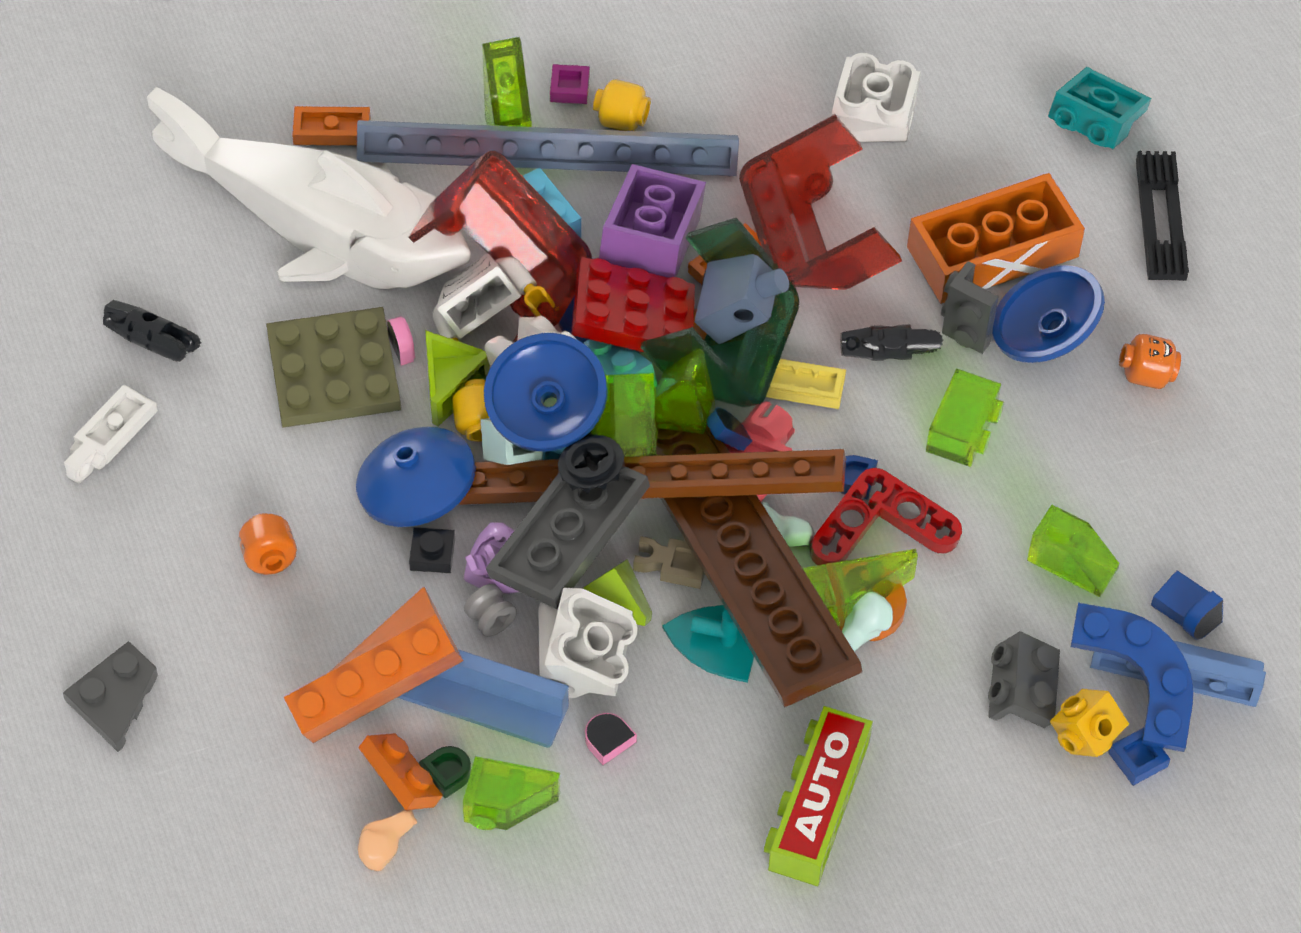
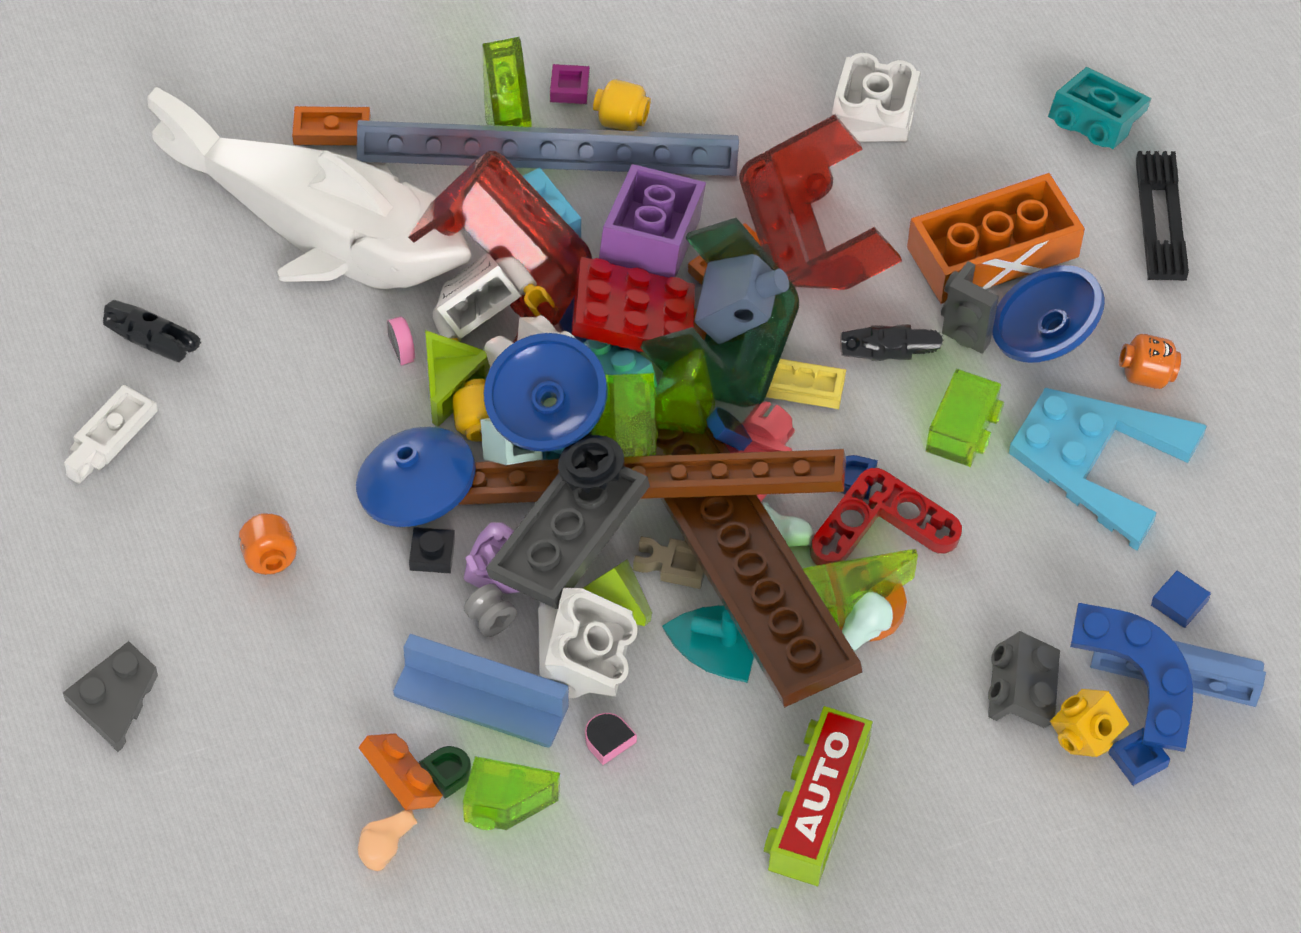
(333, 367): olive plate -> none
(388, 663): orange wedge -> none
(1068, 435): none -> medium azure wing
(1072, 551): clear neon green slope -> none
(1204, 616): tile -> none

